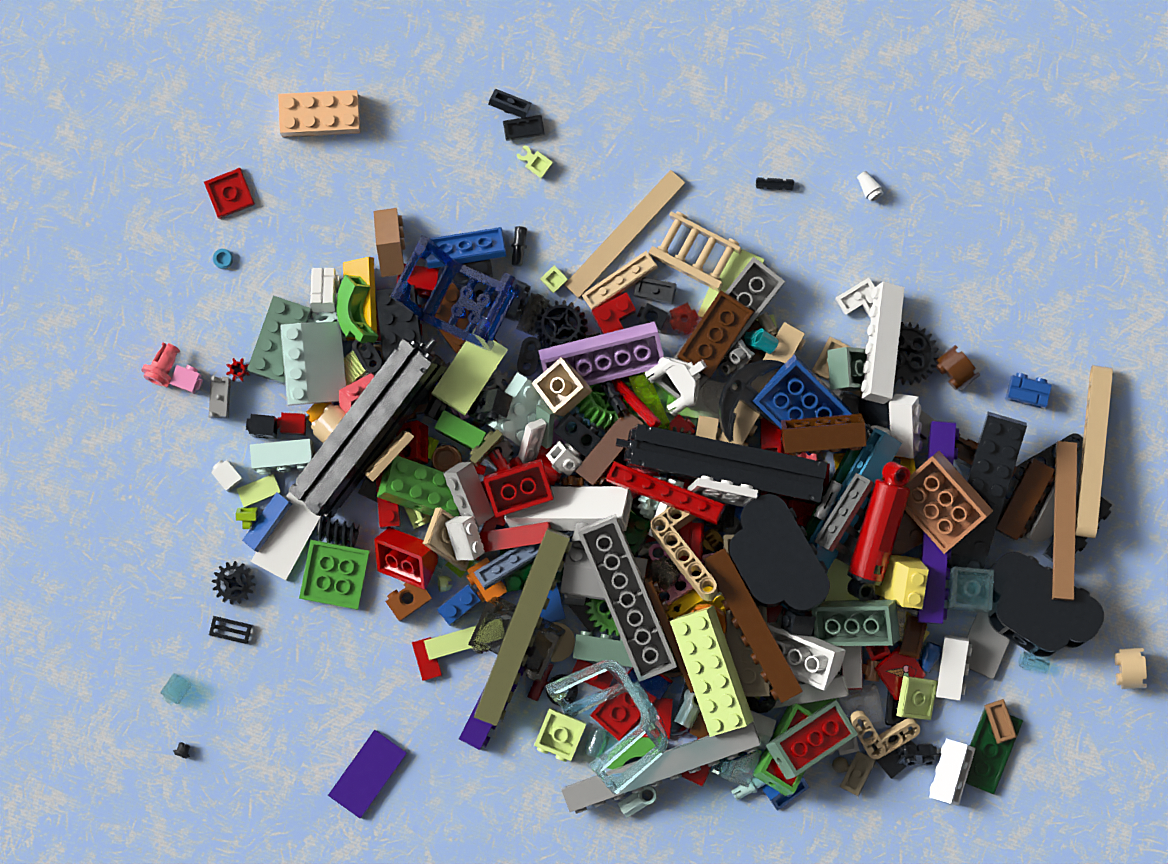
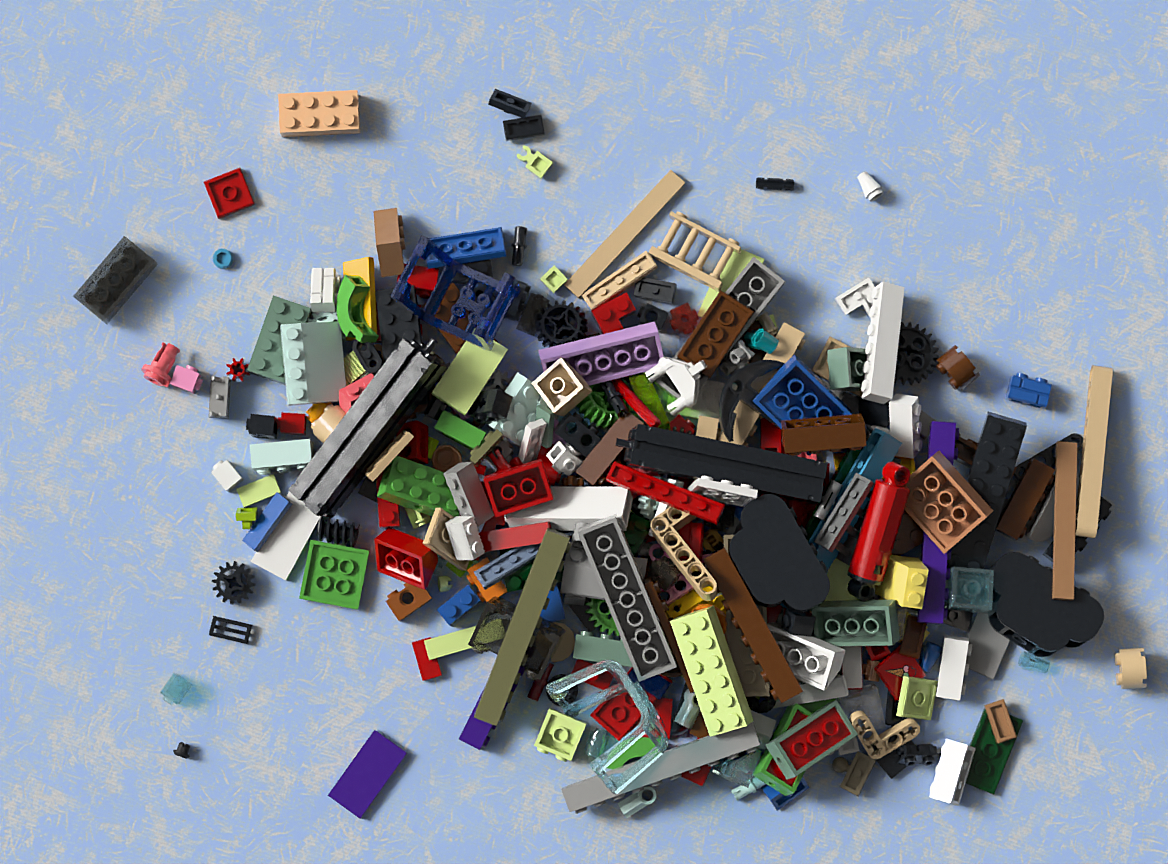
(115, 280): none -> clear smoke brick
(529, 357): black plate -> none
(958, 619): none -> black plate

